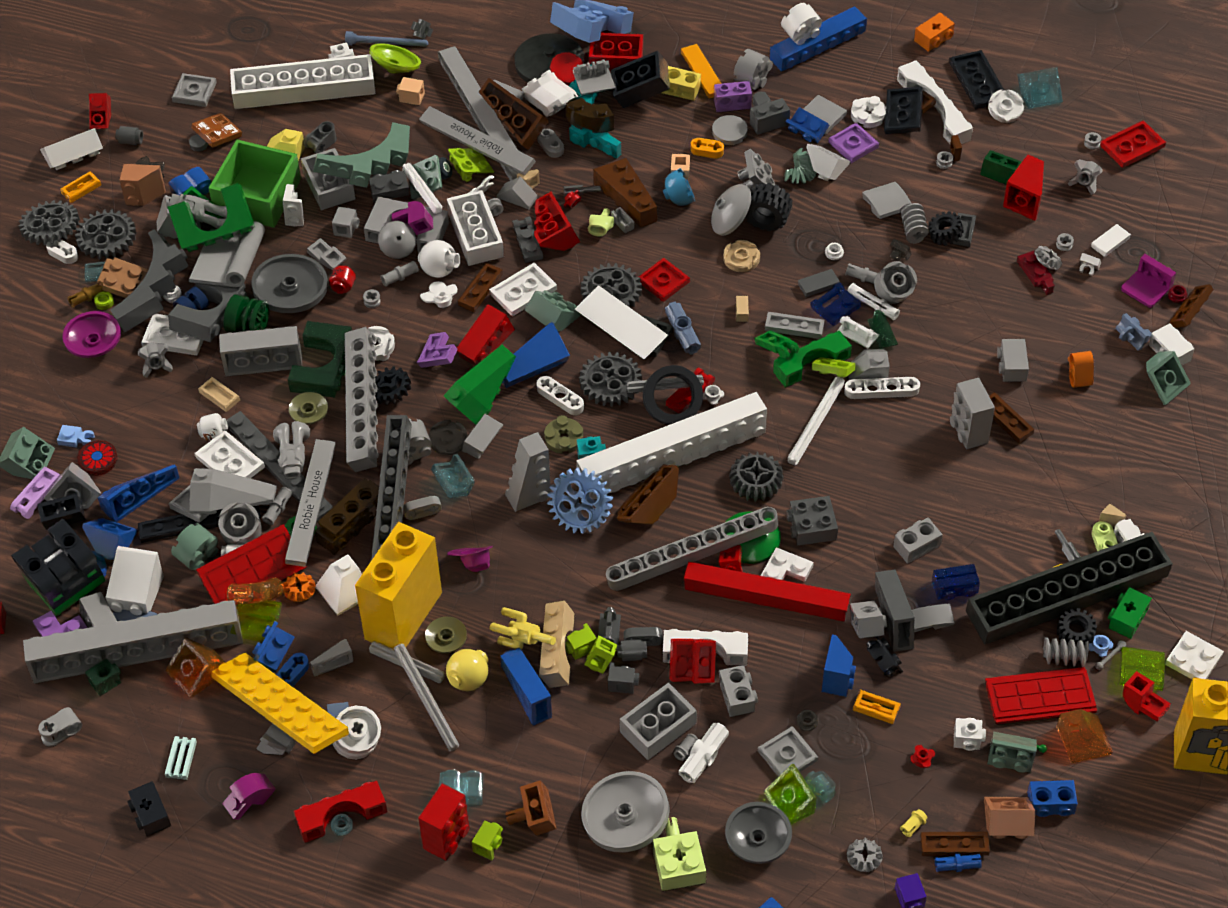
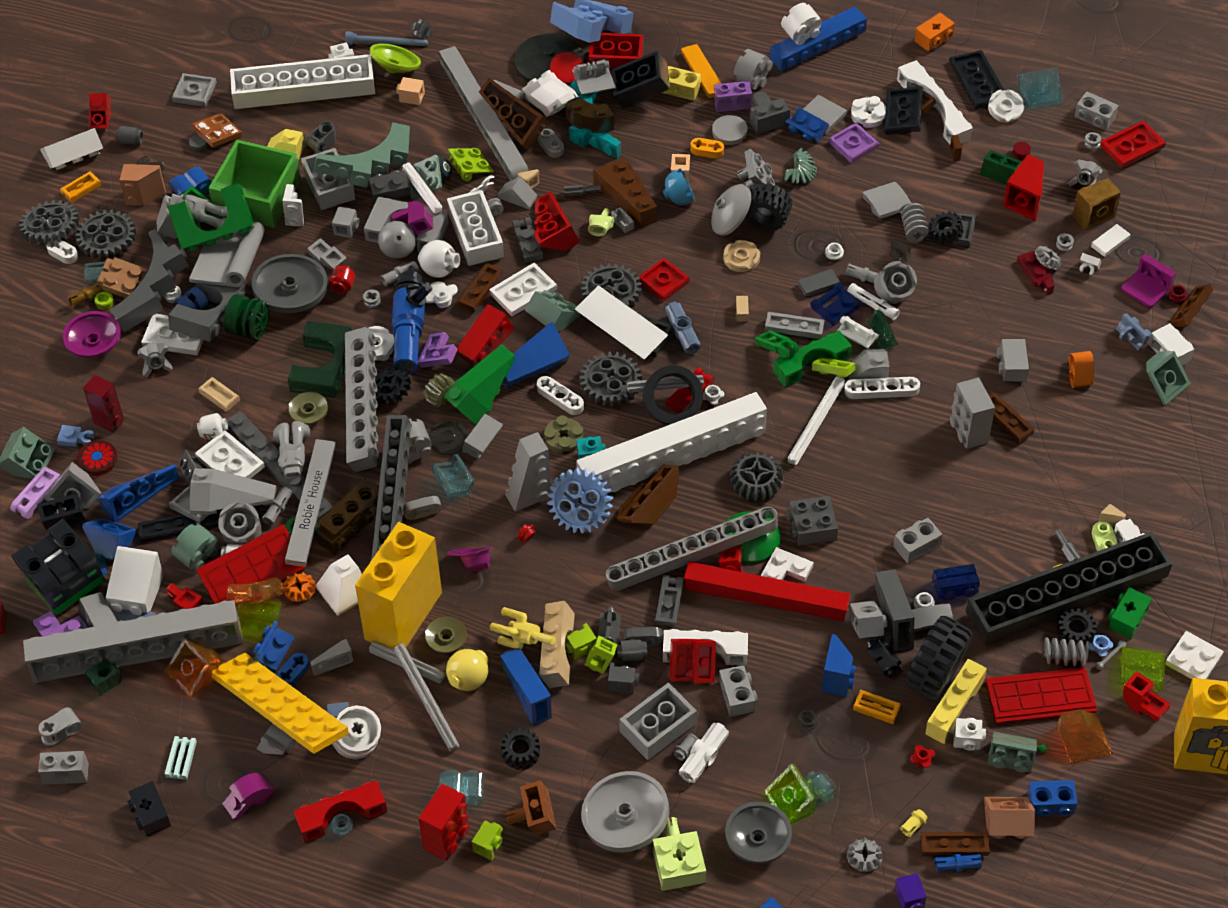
(63, 767): none -> light grey brick
(103, 403): none -> dark red brick
(184, 598): none -> red plate
(188, 464): none -> dark grey hinge
(260, 351): light grey brick -> none
(408, 318): none -> blue piece
(436, 389): none -> olive gear
(477, 140): light grey tile -> none
(516, 738): none -> black tyre
(526, 533): none -> red plate
(572, 199): red plate -> none
(669, 601): none -> dark grey plate
(786, 750): light grey tile -> none
(826, 162): white slope -> none
(923, 598): none -> white plate
(938, 657): none -> black tyre
(943, 164): light grey bush -> none
(950, 707): none -> light yellow arch
(1021, 150): none -> dark red tile
(1096, 111): none -> light grey brick
(1096, 203): none -> pearl gold brick

